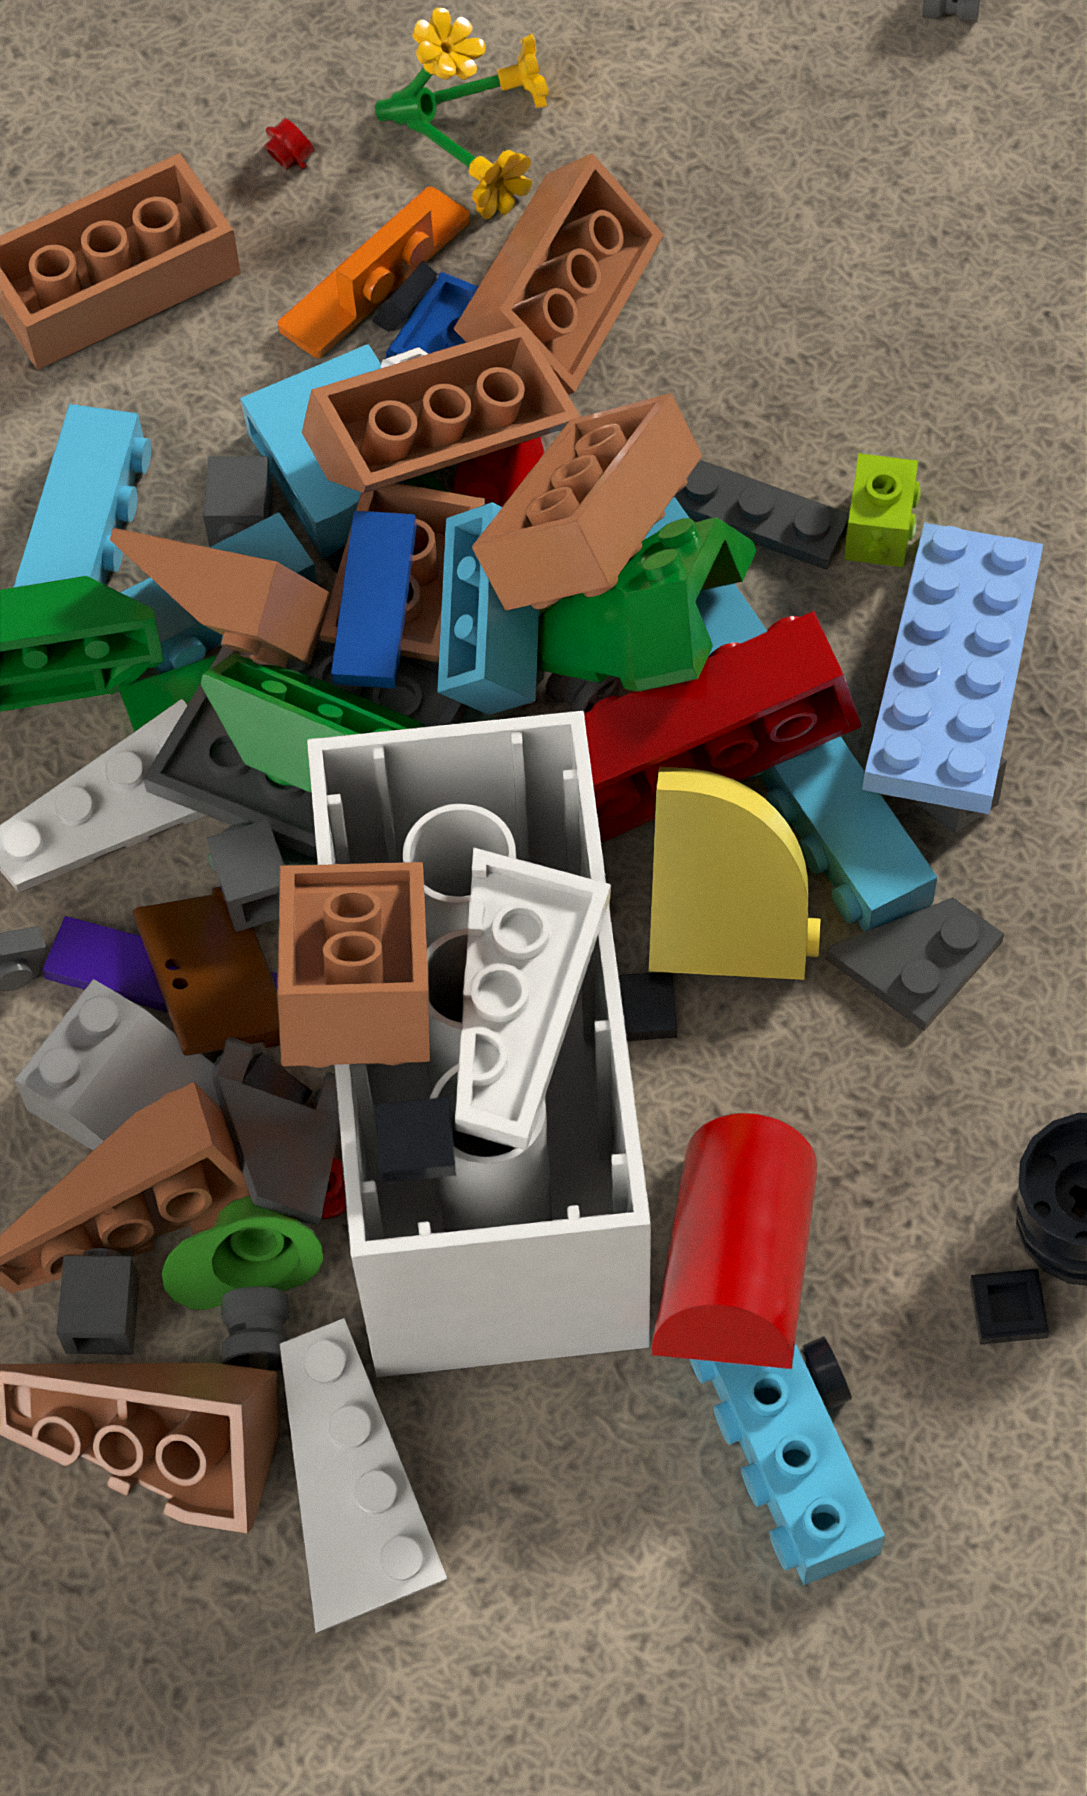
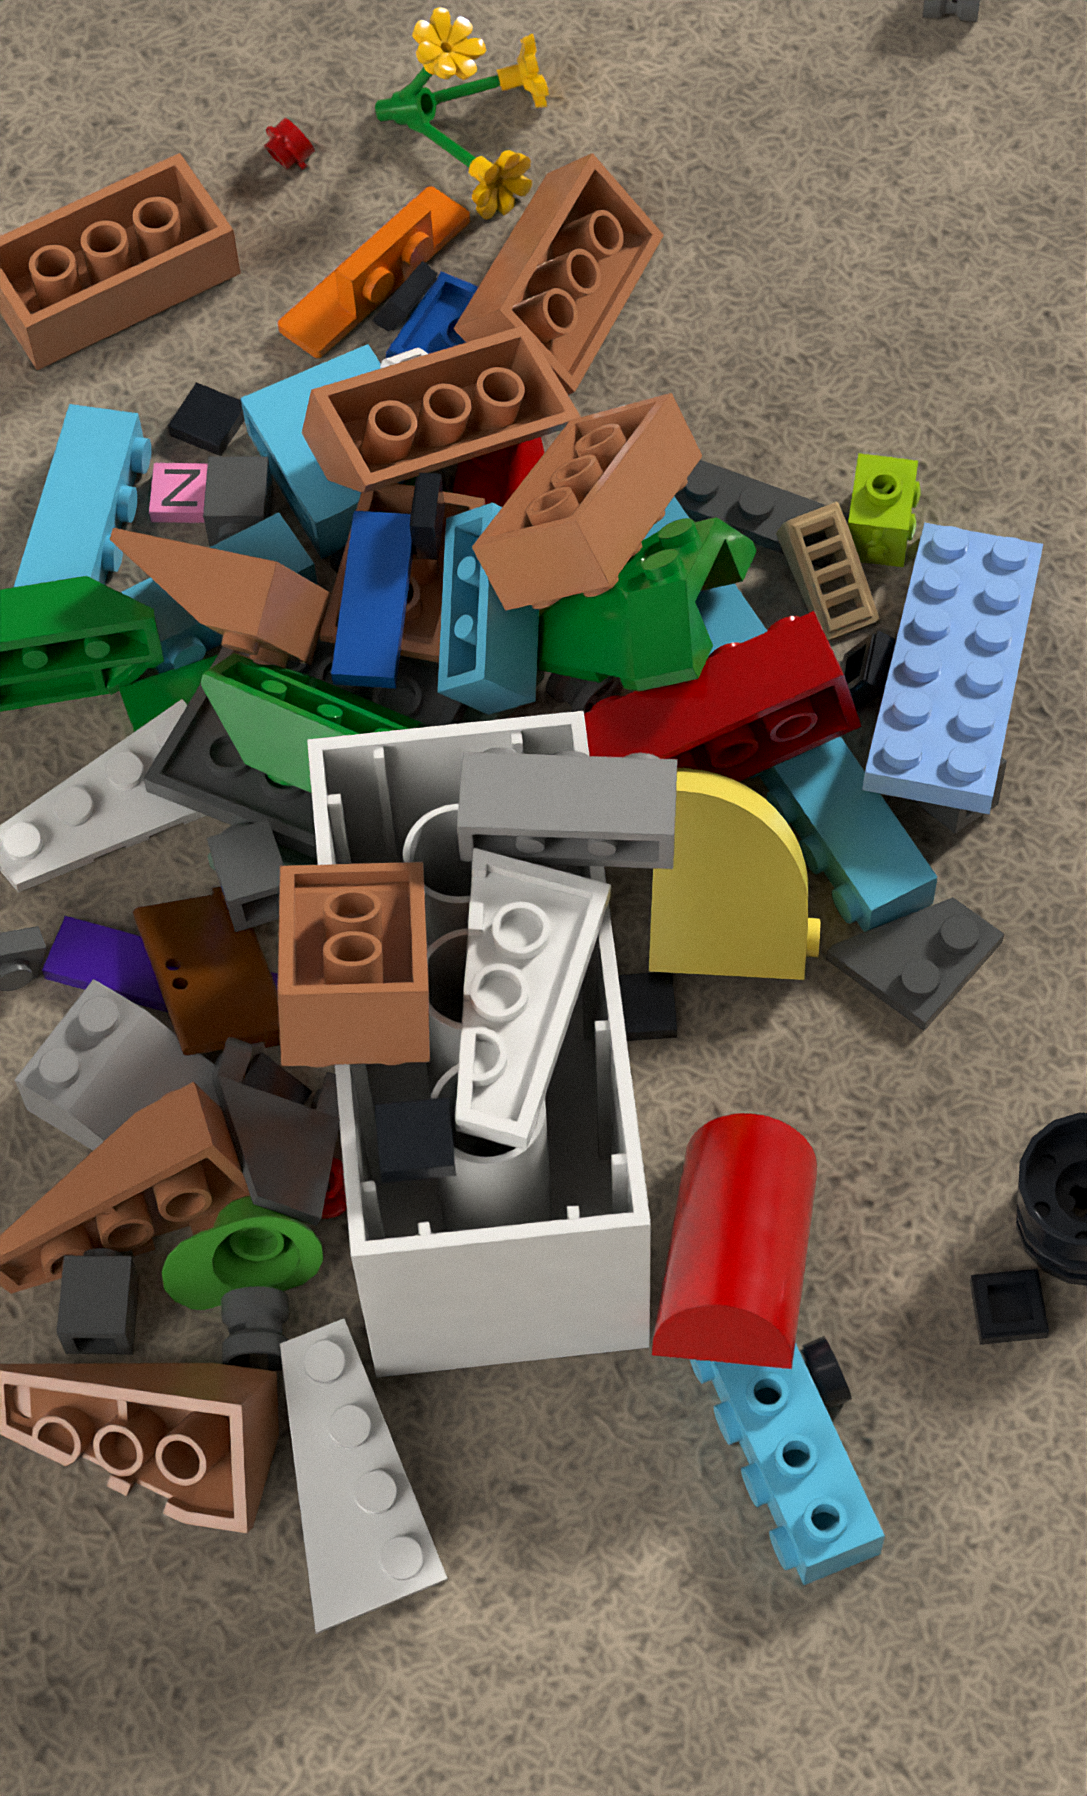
(178, 492): none -> bright pink tile
(207, 419): none -> black tile
(427, 516): none -> black tile
(569, 808): none -> light grey brick
(840, 542): none -> tan slope
(868, 667): none -> black tile

